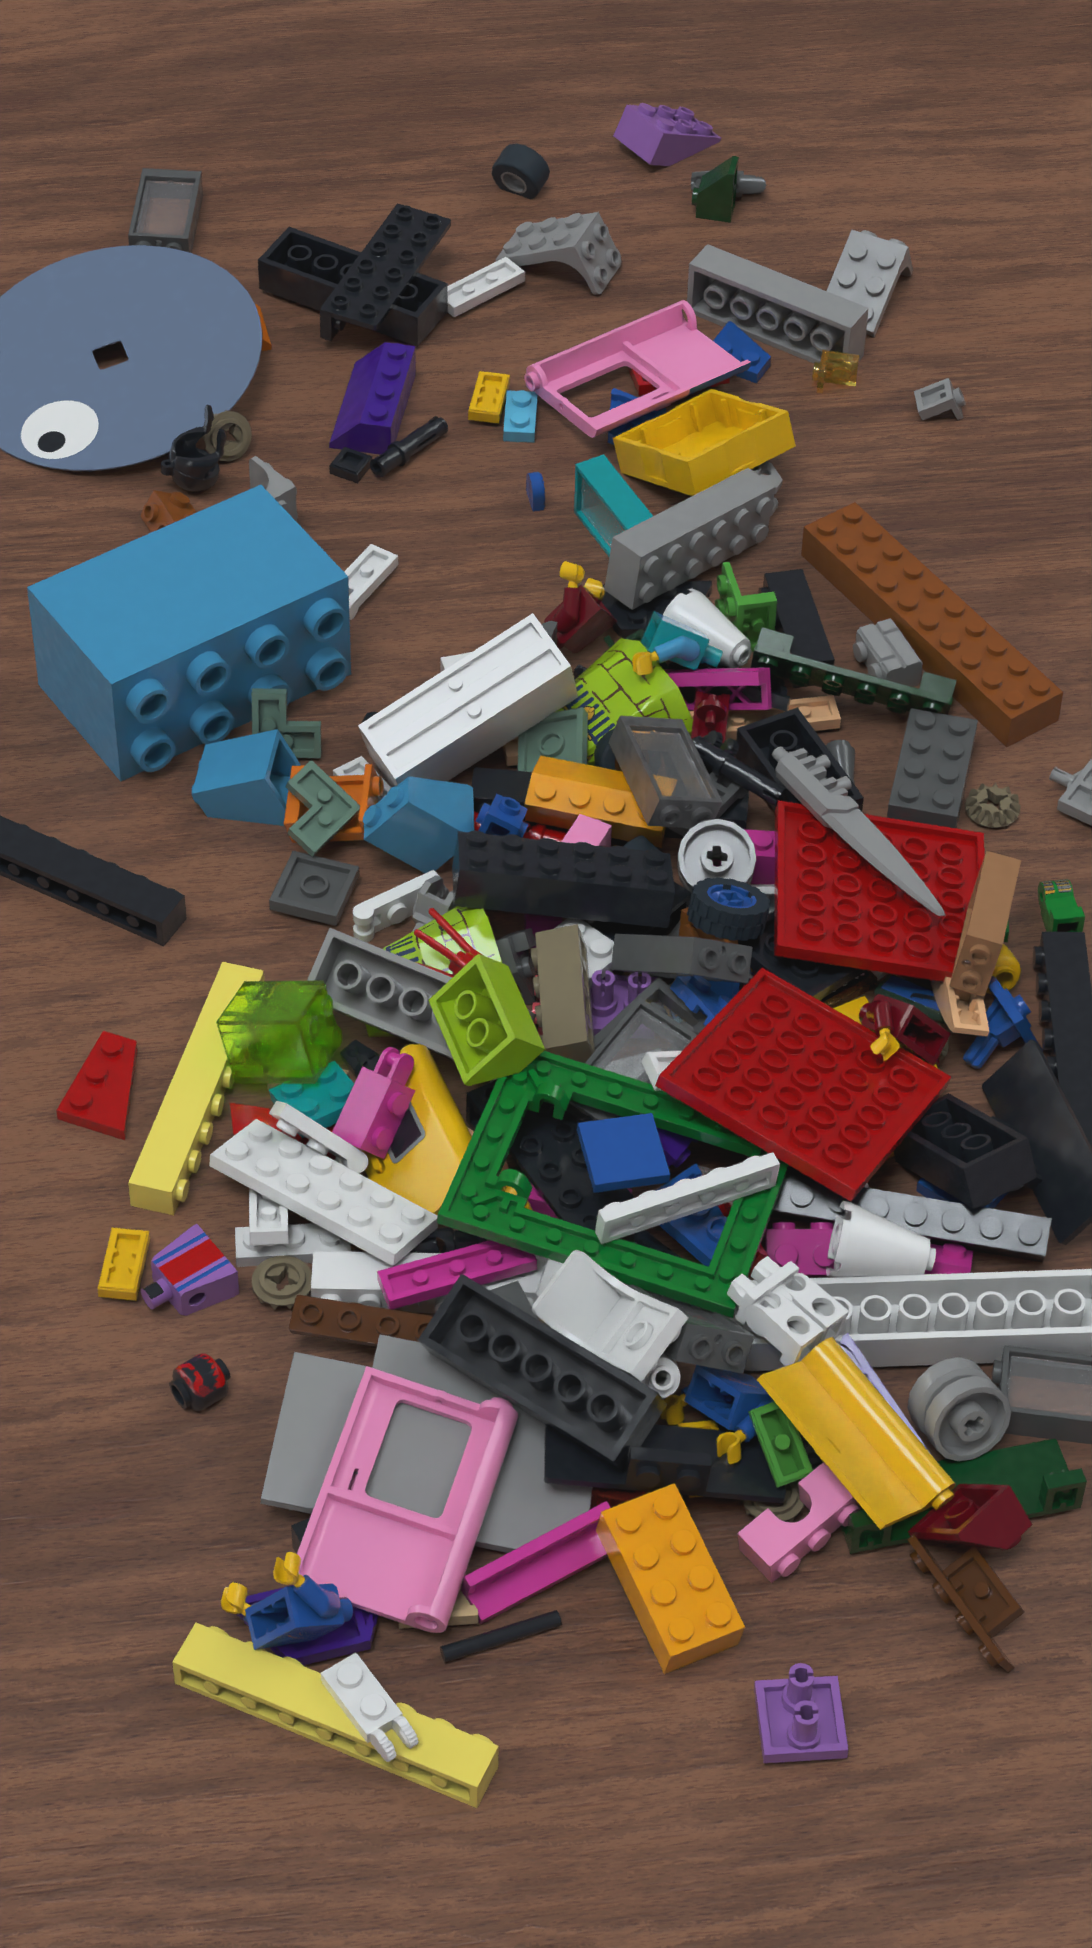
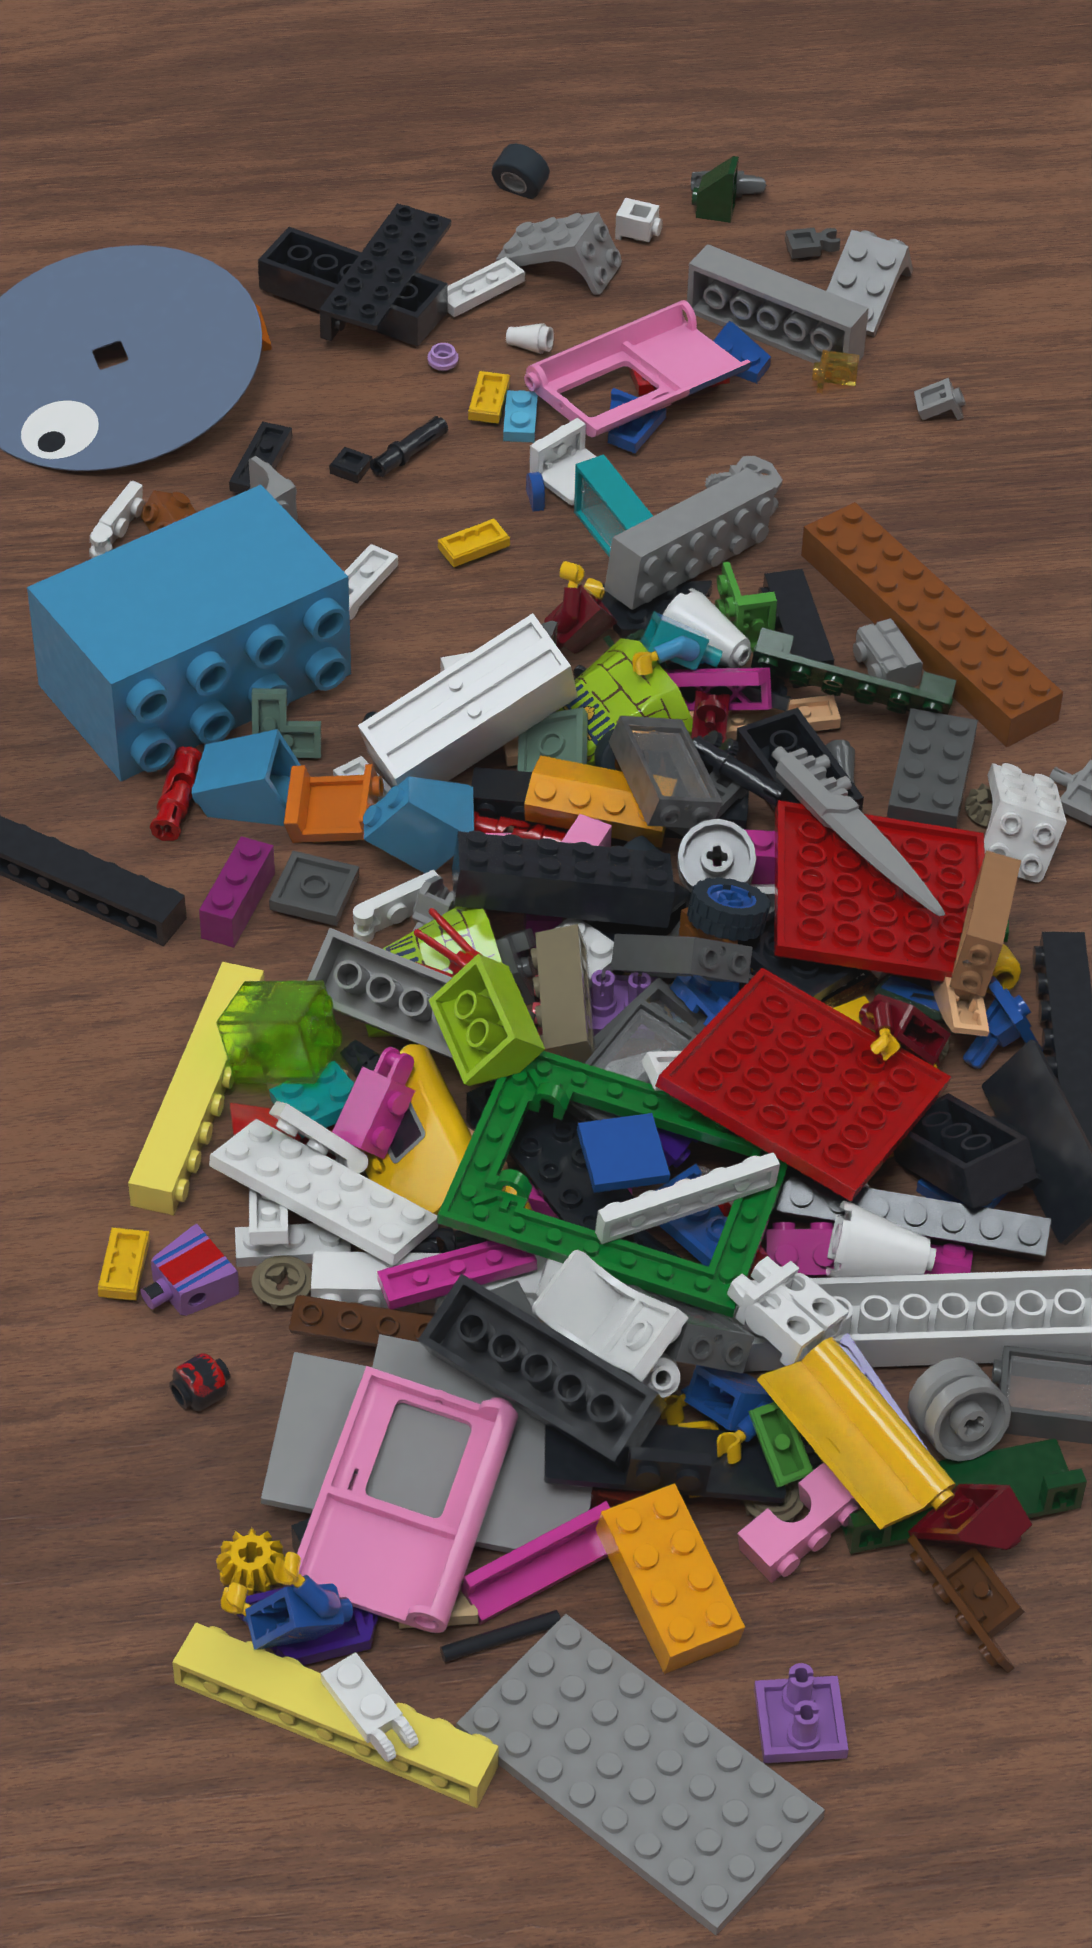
(102, 1087): red wing -> none
(117, 519): none -> white hinge
(167, 209): window -> none
(176, 794): none -> red piece
(193, 467): black hair -> none
(237, 891): none -> magenta brick
(239, 429): dark tan gear -> none
(249, 1561): none -> yellow gear
(268, 445): none -> black plate
(327, 804): sand green plate -> none
(375, 399): dark purple slope -> none
(442, 357): none -> lavender plate
(473, 542): none -> yellow plate
(502, 817): blue brick -> none
(531, 337): none -> white cone
(557, 455): none -> white bracket
(638, 220): none -> white brick
(642, 1773): none -> light grey plate
(663, 133): medium lavender slope -> none
(704, 442): yellow tile -> none
(808, 243): none -> dark grey plate
(1024, 819): none -> white bracket
(1059, 906): green leg -> none

